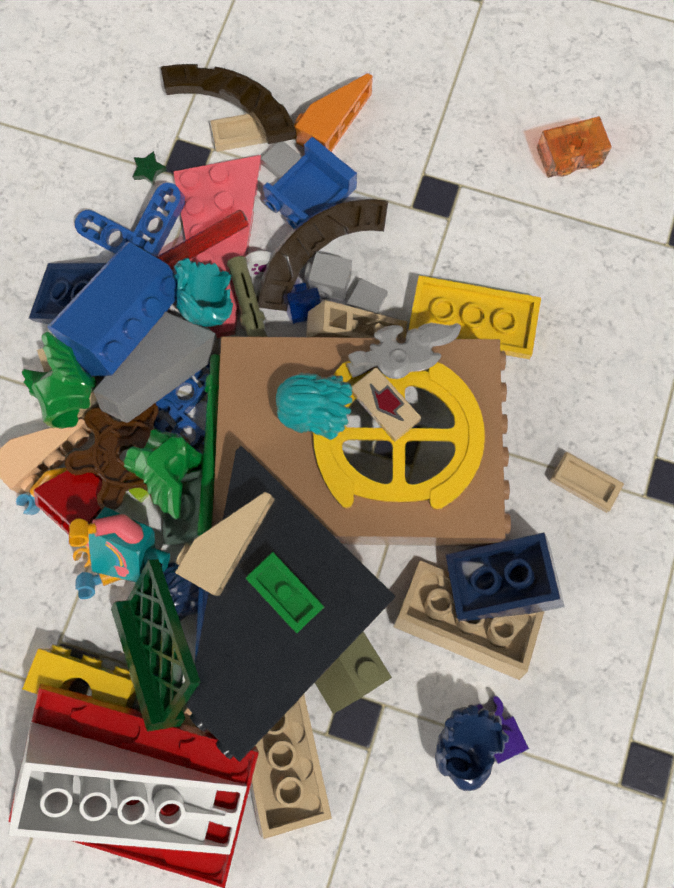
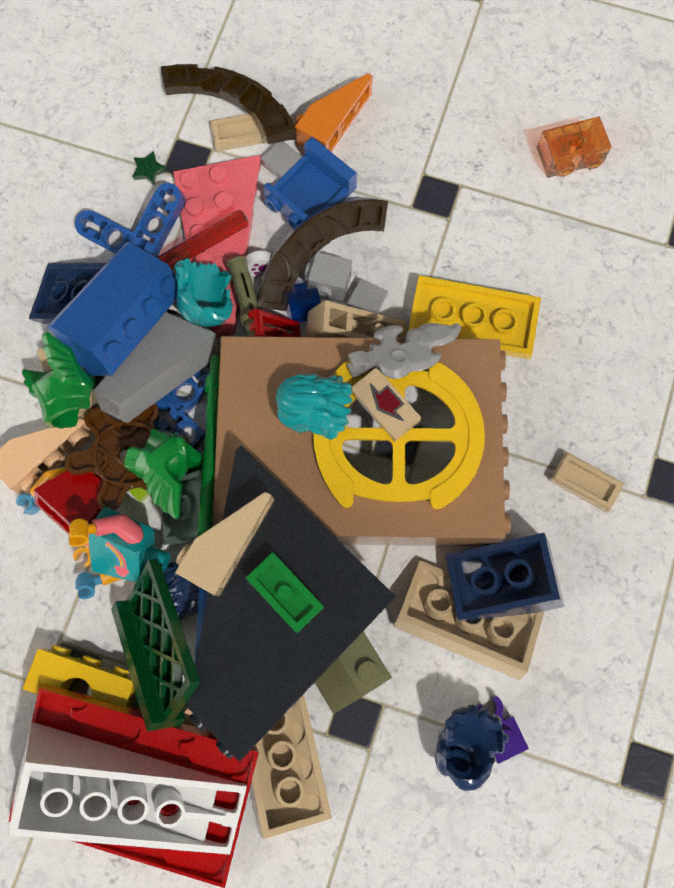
(282, 323): none -> red tile

